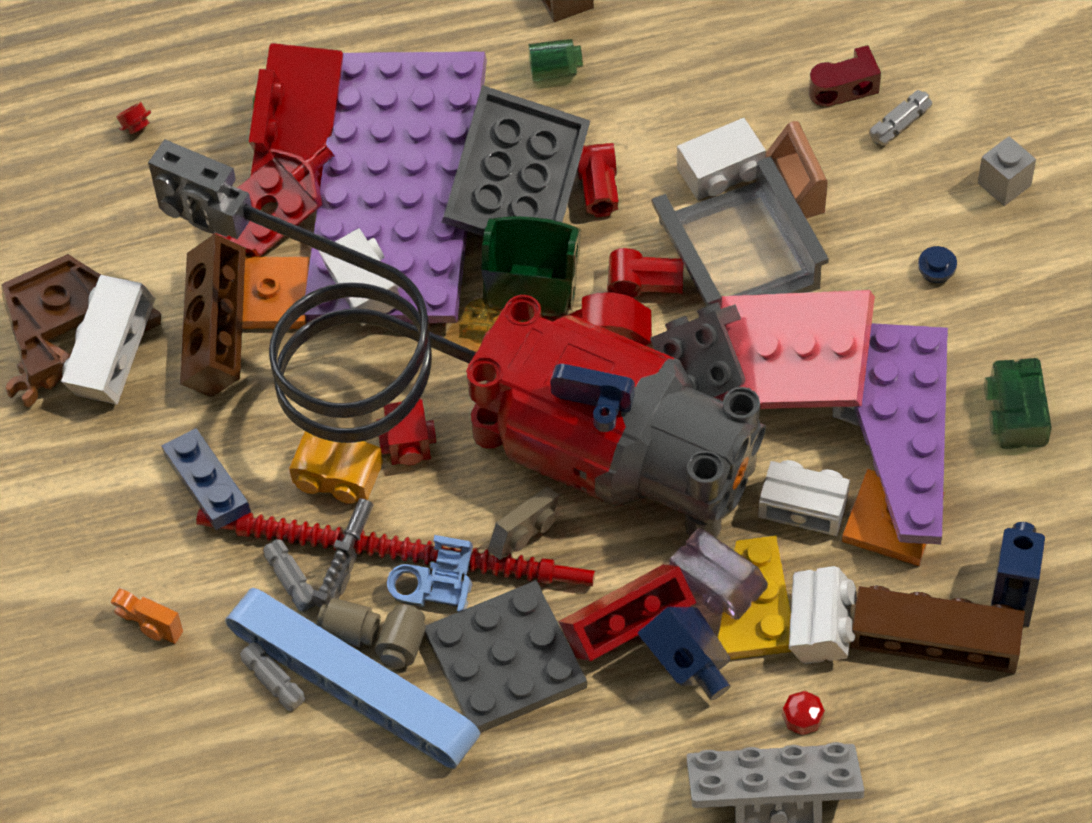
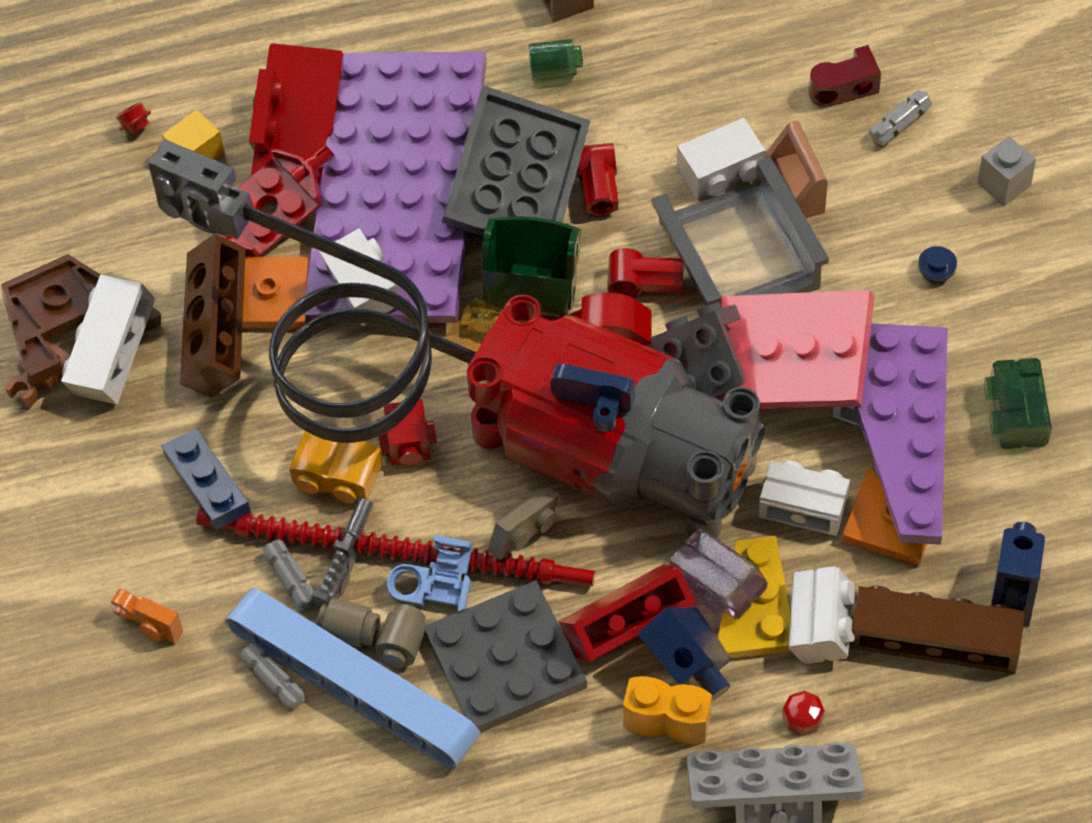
(197, 135): none -> yellow brick
(675, 711): none -> light orange brick

